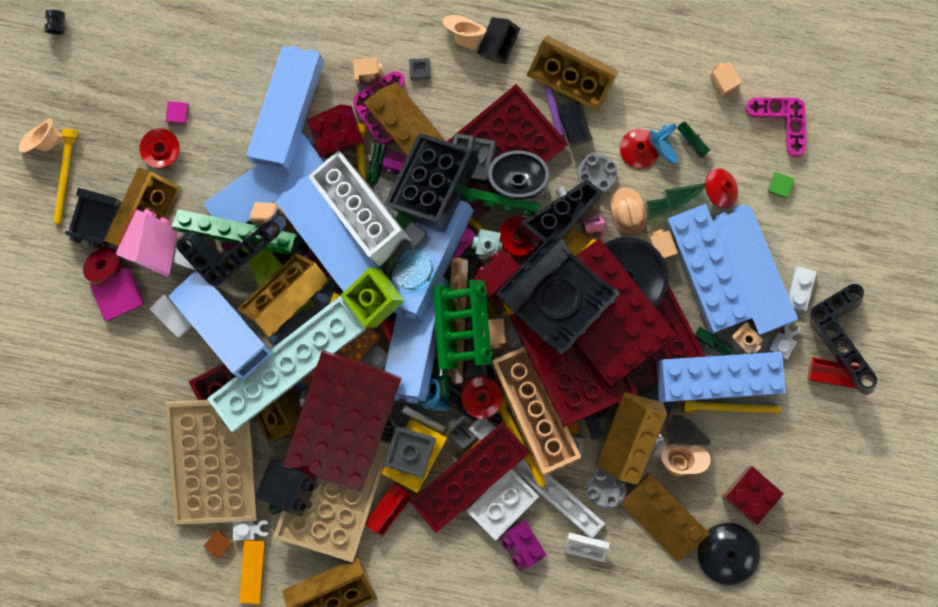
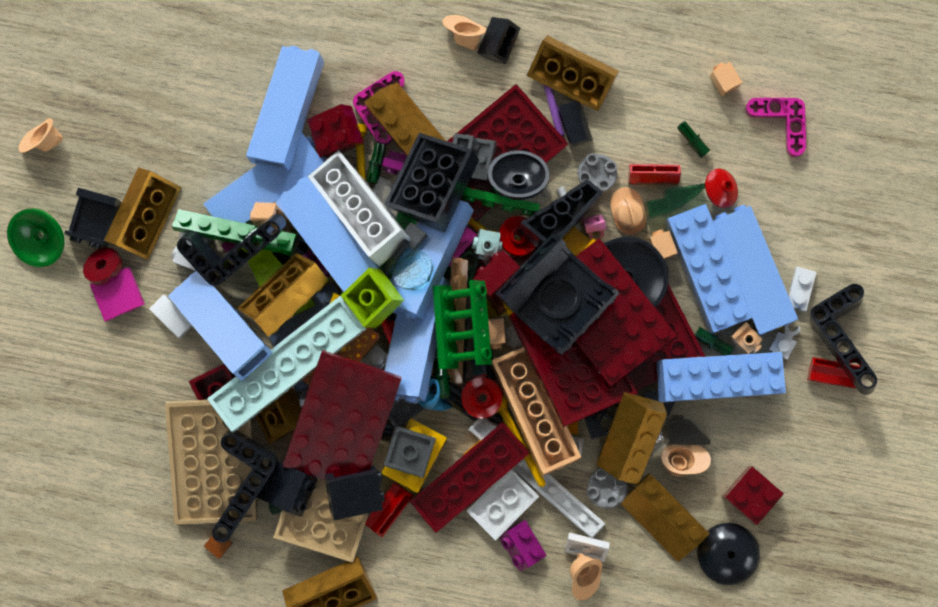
(28, 242): none -> green dish
(54, 22): black wheel -> none
(69, 137): yellow piece -> none
(149, 242): bright pink slope -> none
(152, 141): red dish -> none
(177, 112): dark pink tile -> none
(247, 530): white plate -> none
(248, 487): none -> black beam
(252, 571): light orange tile -> none
(354, 493): none -> black panel
(367, 69): light nougat brick -> none
(419, 69): dark grey tile -> none
(422, 419): white piece -> none
(459, 434): dark grey bracket -> none
(585, 576): none -> light nougat piece
(633, 156): red dish -> none
(654, 174): none -> red piece
(662, 146): dark azure piece -> none
(692, 406): yellow piece -> none
(780, 185): bright green tile -> none

